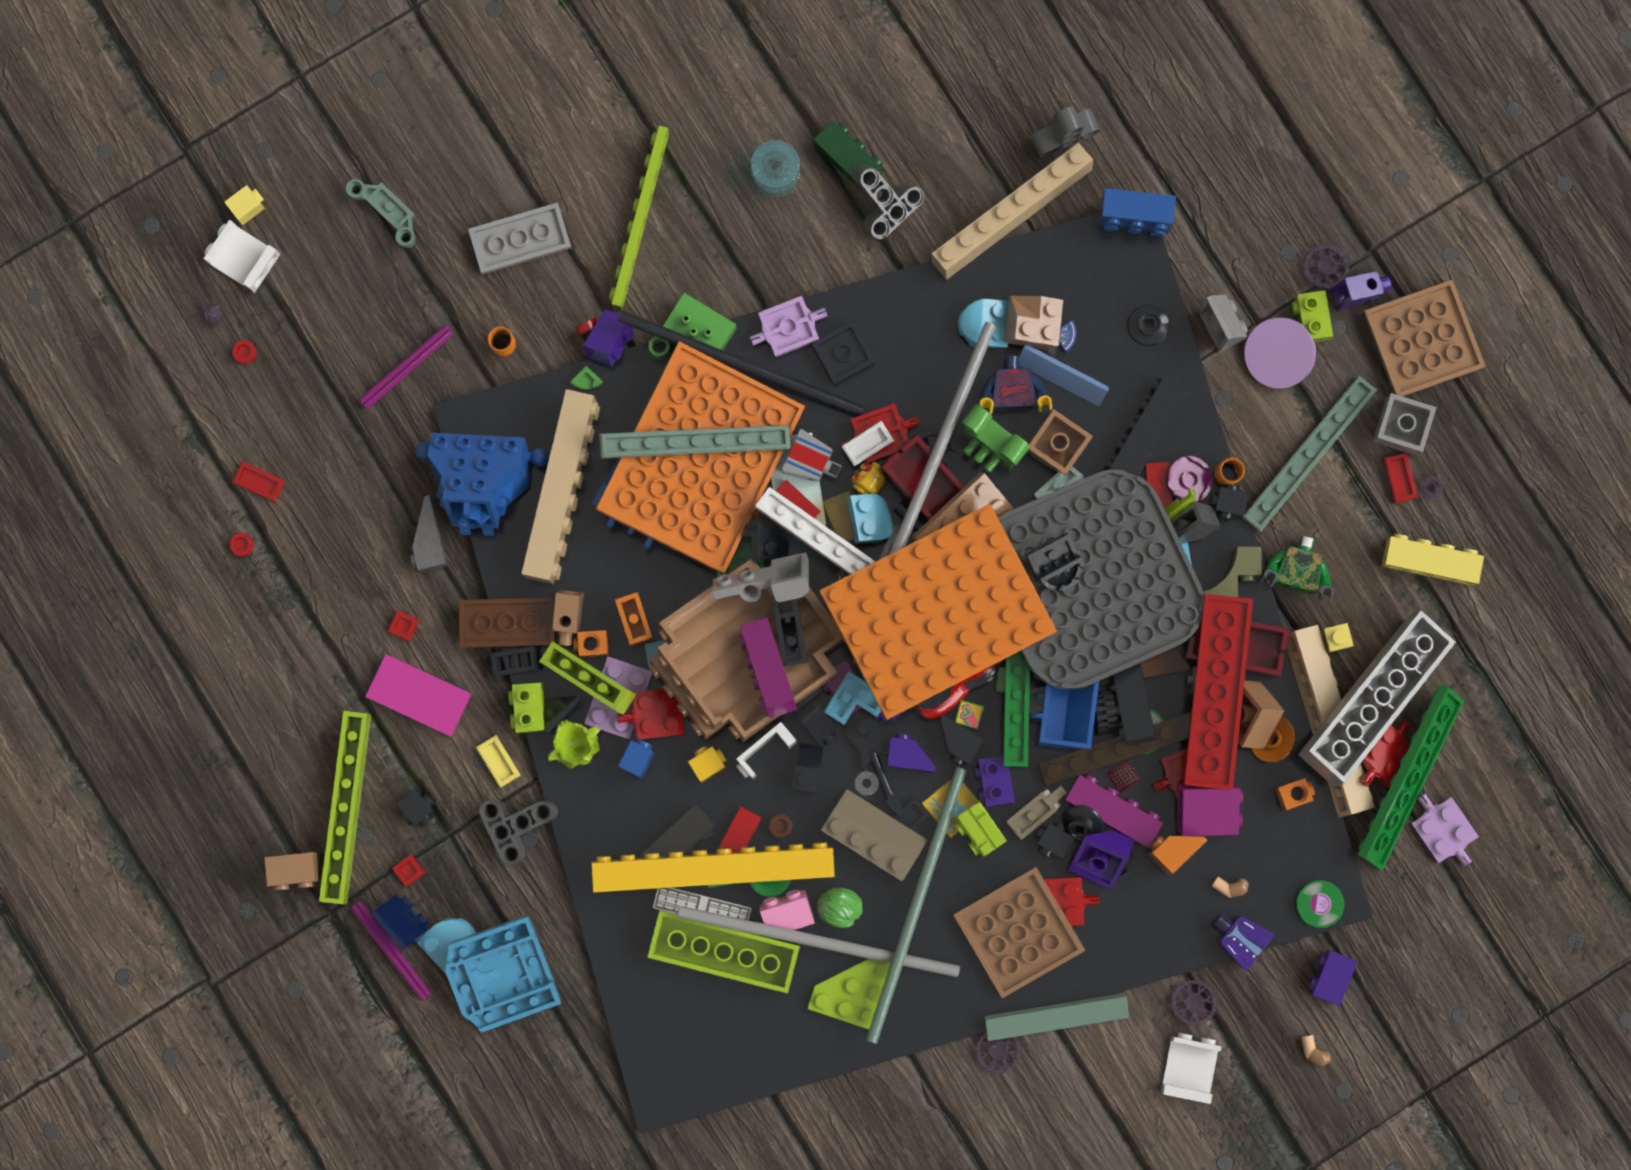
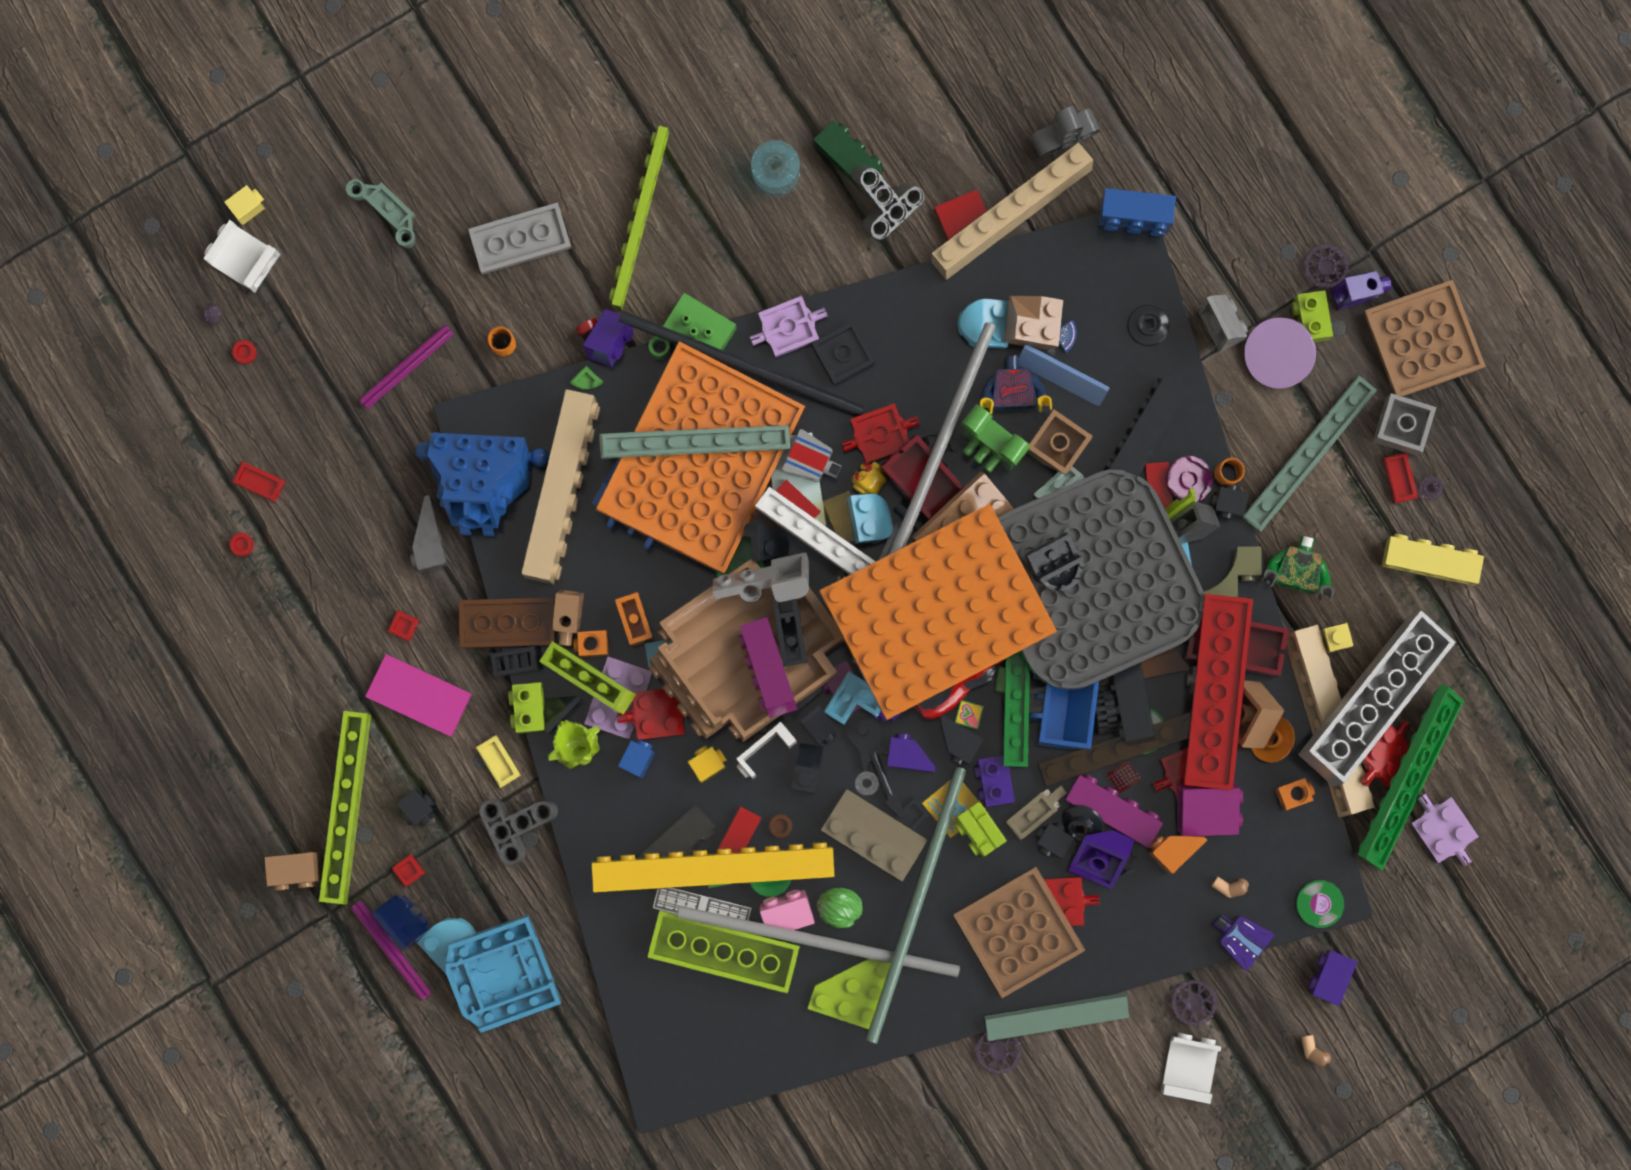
(867, 443): white tile -> none
(959, 213): none -> red tile

